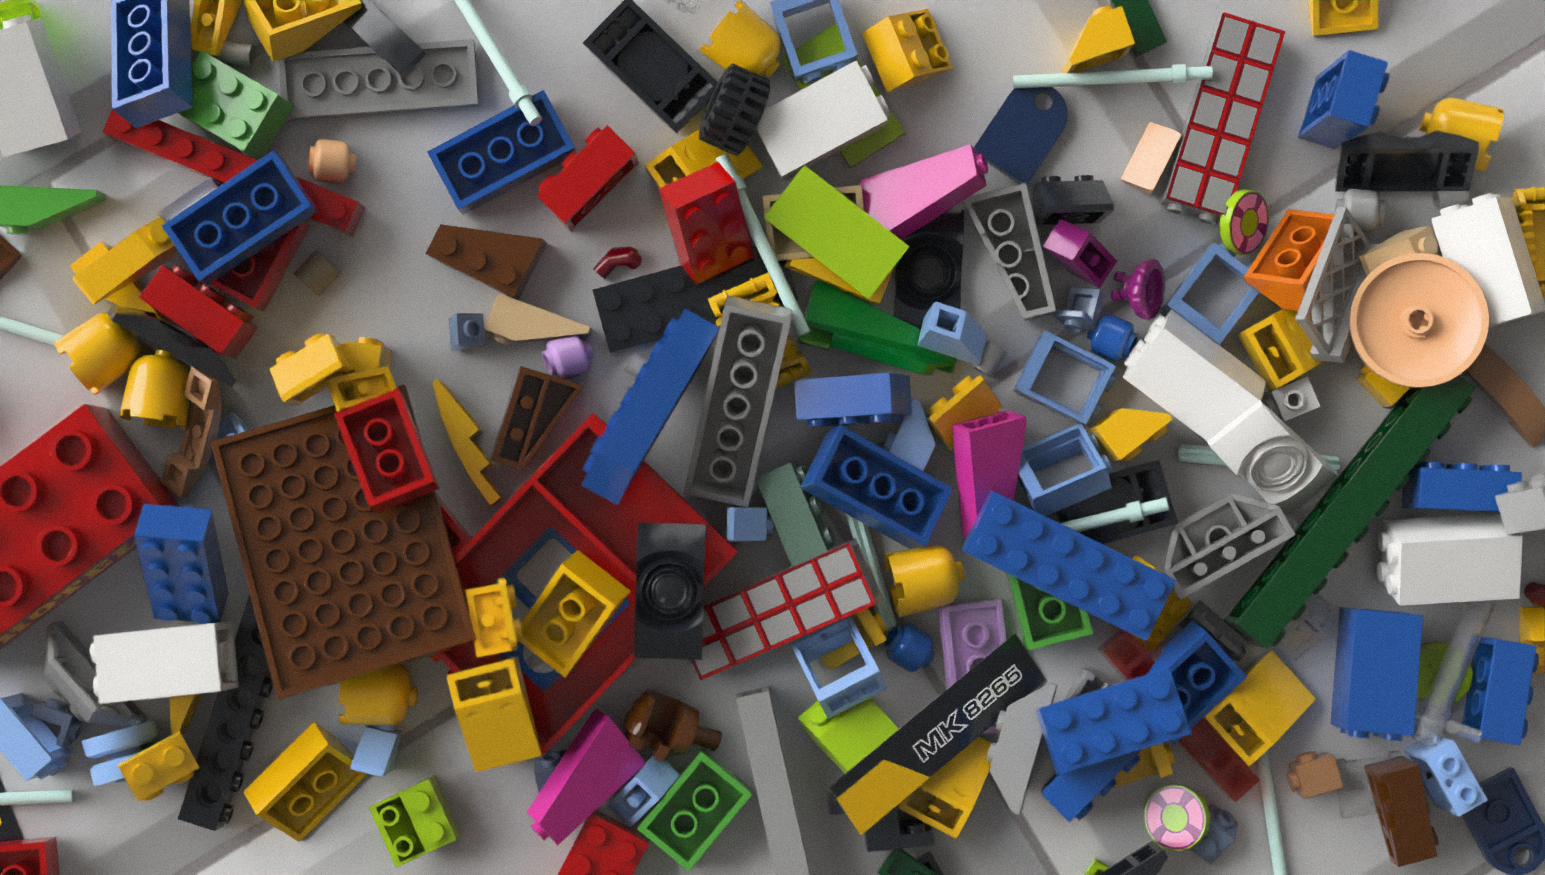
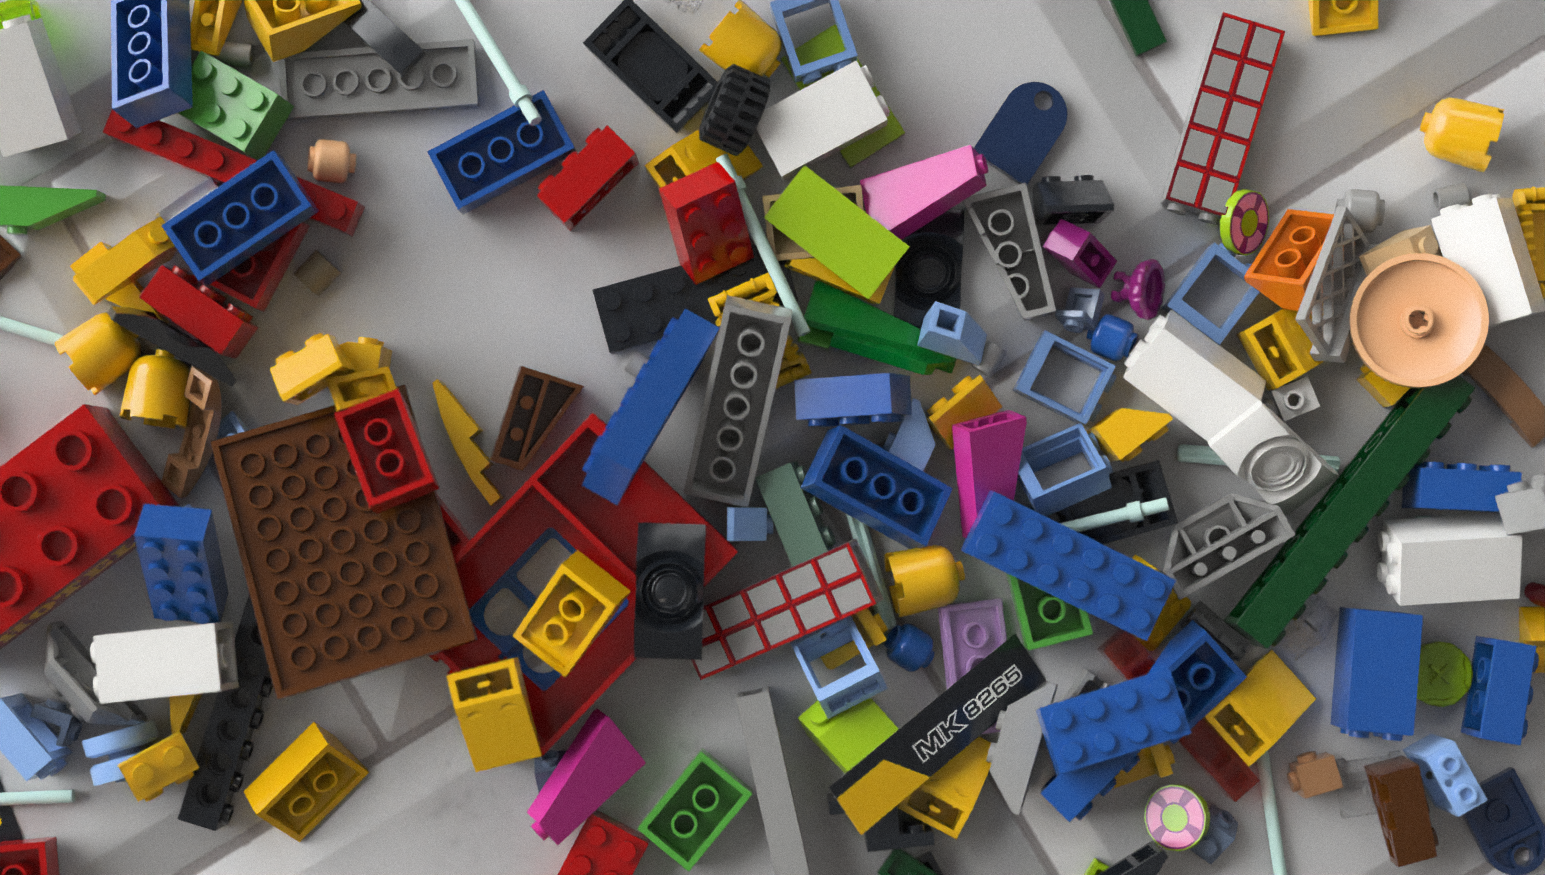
(377, 750): light blue slope -> none
(378, 697): yellow cylinder -> none
(415, 821): lime slope -> none
(466, 331): sand blue bracket -> none
(488, 256): reddish brown wedge -> none
(492, 618): yellow bracket -> none
(526, 323): tan slope -> none
(567, 356): lavender head -> none
(618, 257): dark red arm -> none
(643, 790): light blue slope -> none
(666, 726): reddish brown piece -> none
(907, 49): yellow slope -> none
(1101, 40): yellow slope -> none
(1150, 157): light nougat slope -> none
(1177, 74): light aqua bar -> none
(1344, 99): blue brick -> none
(1407, 163): black slope -> none
(1436, 708): clear cylinder -> none

